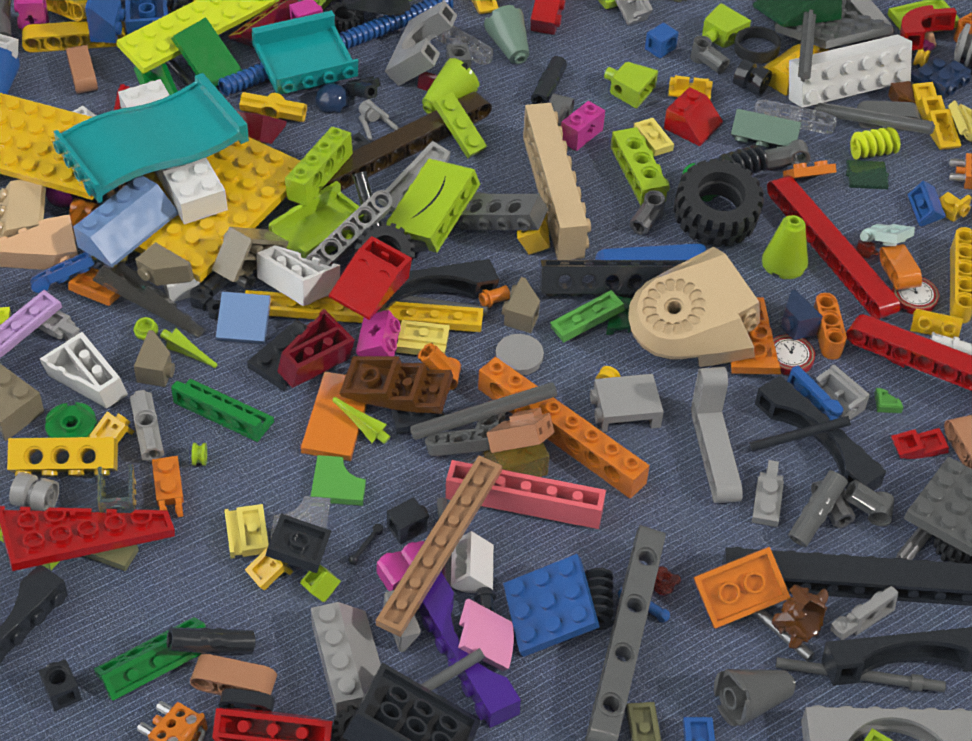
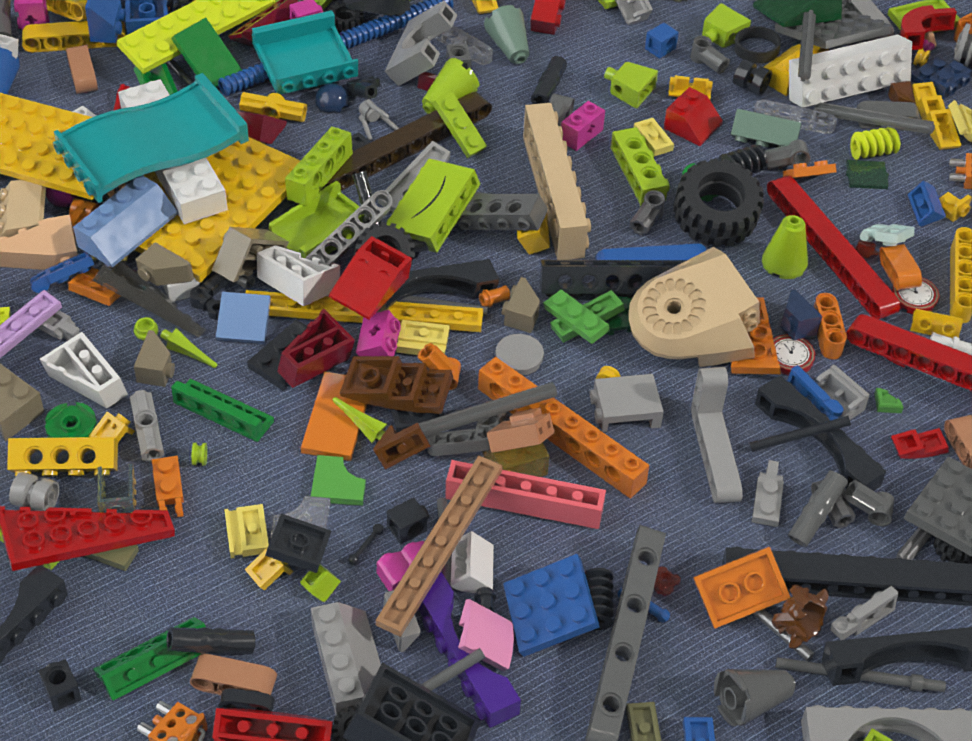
(399, 446): none -> reddish brown slope
(576, 316): none -> bright green plate

